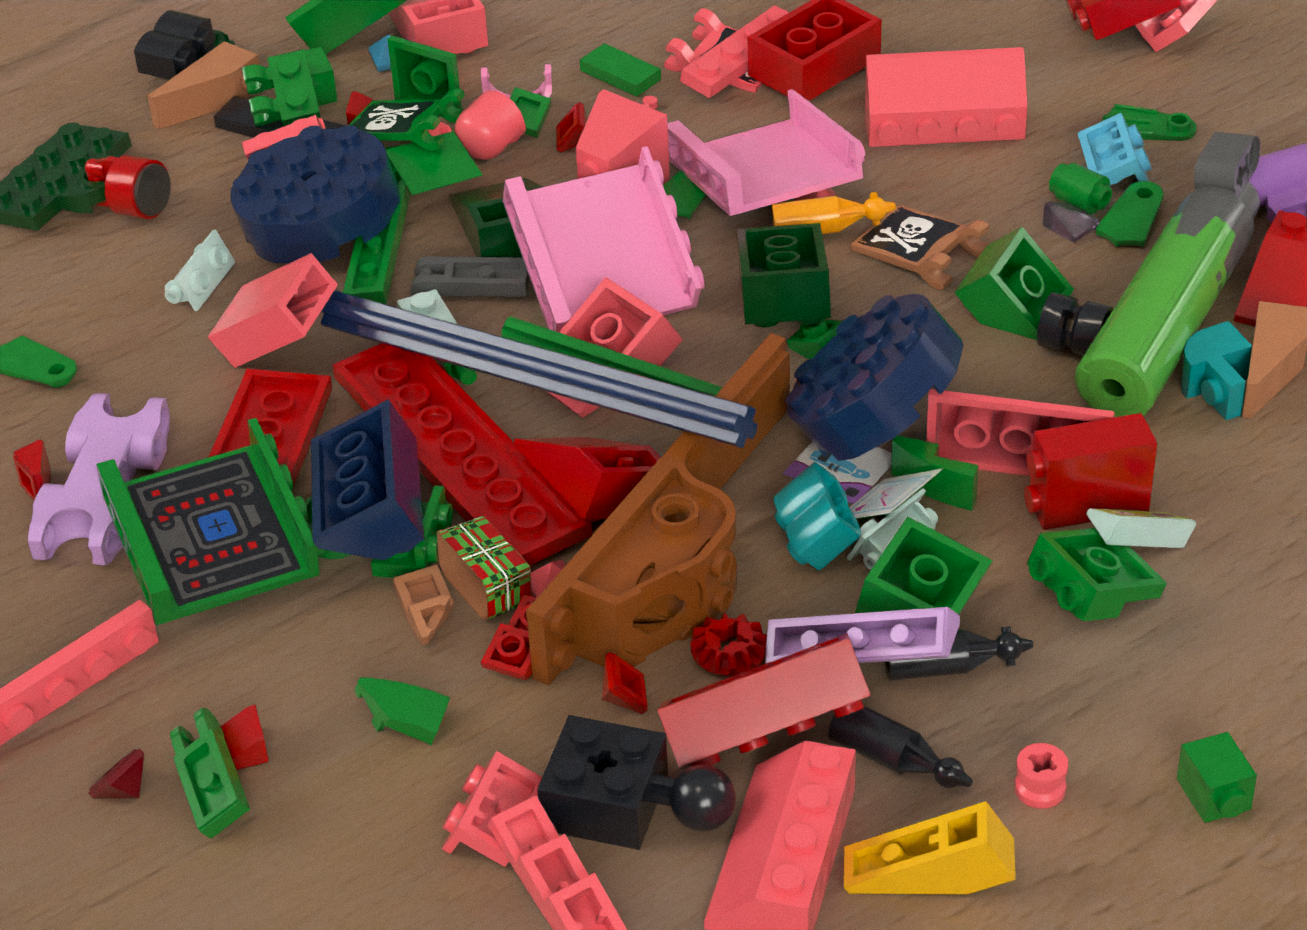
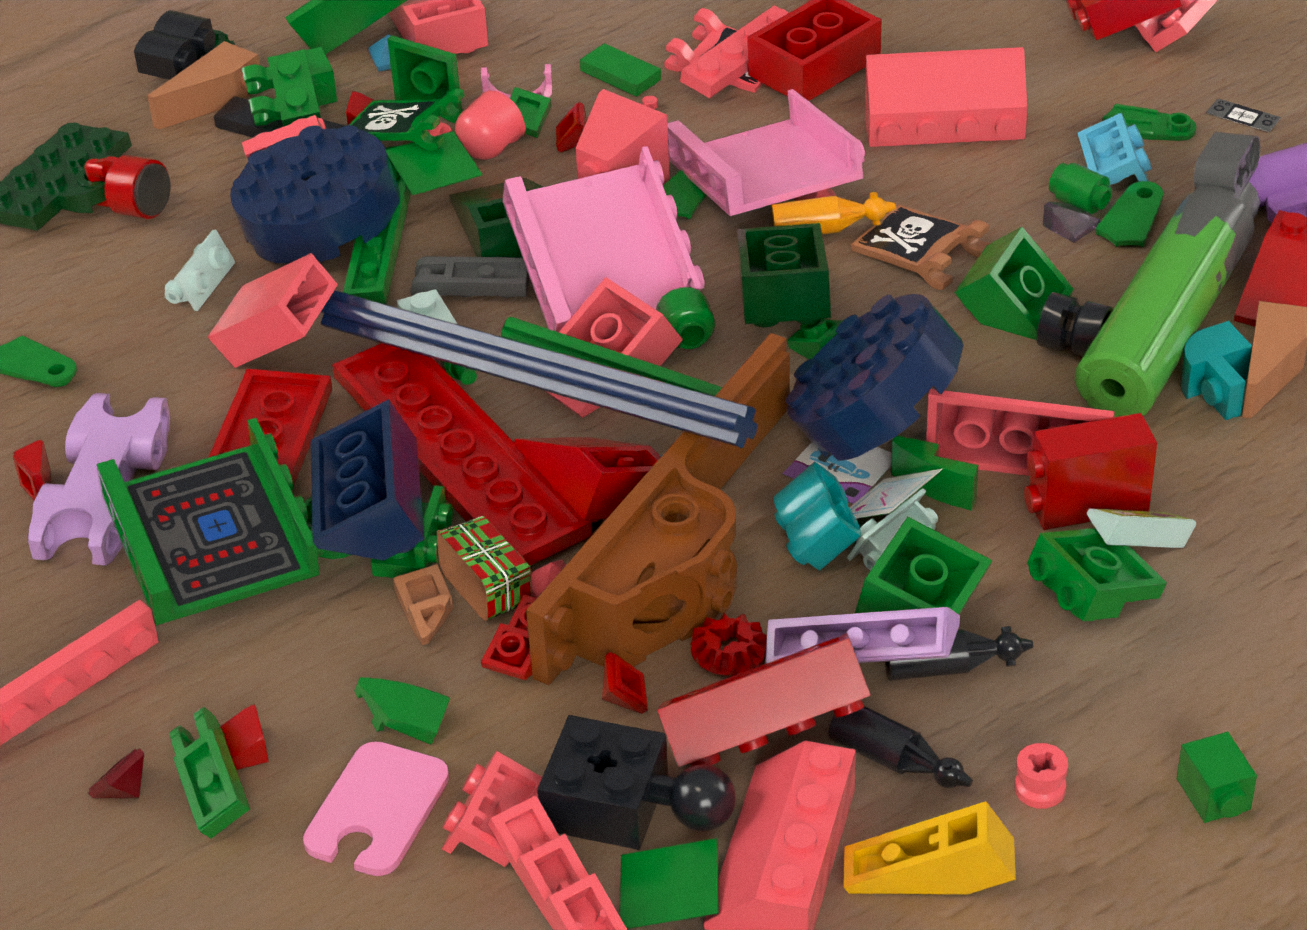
(379, 794): none -> bright pink piece
(669, 884): none -> green sticker
(689, 315): none -> green head
(1243, 115): none -> sticker

